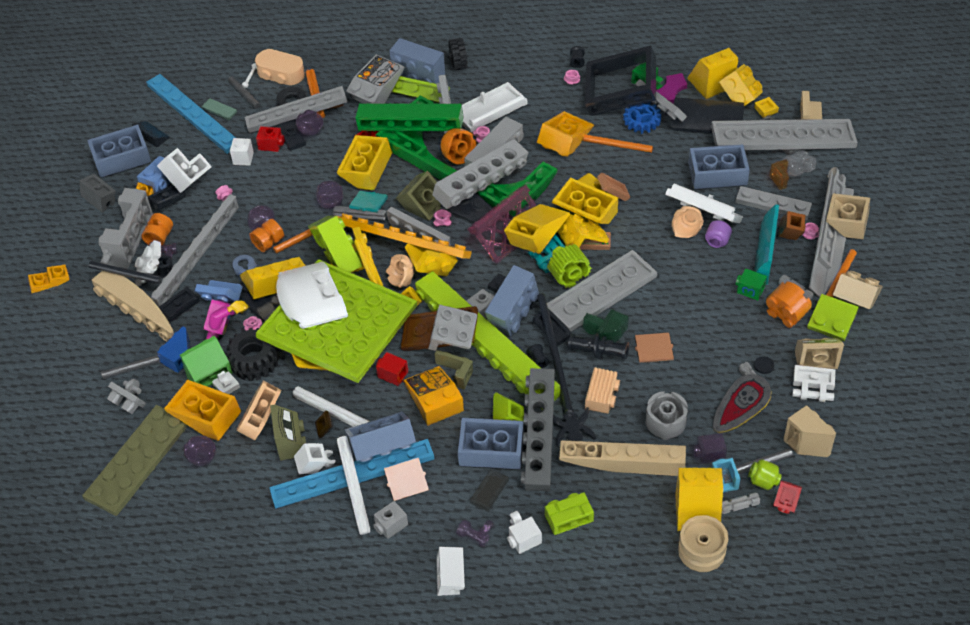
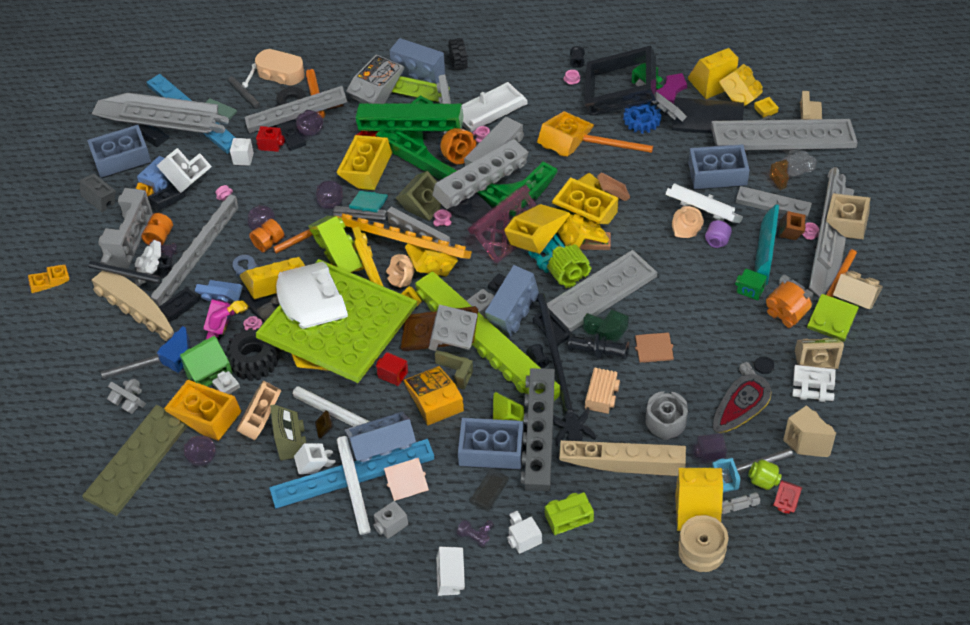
(162, 112): none -> light grey hinge

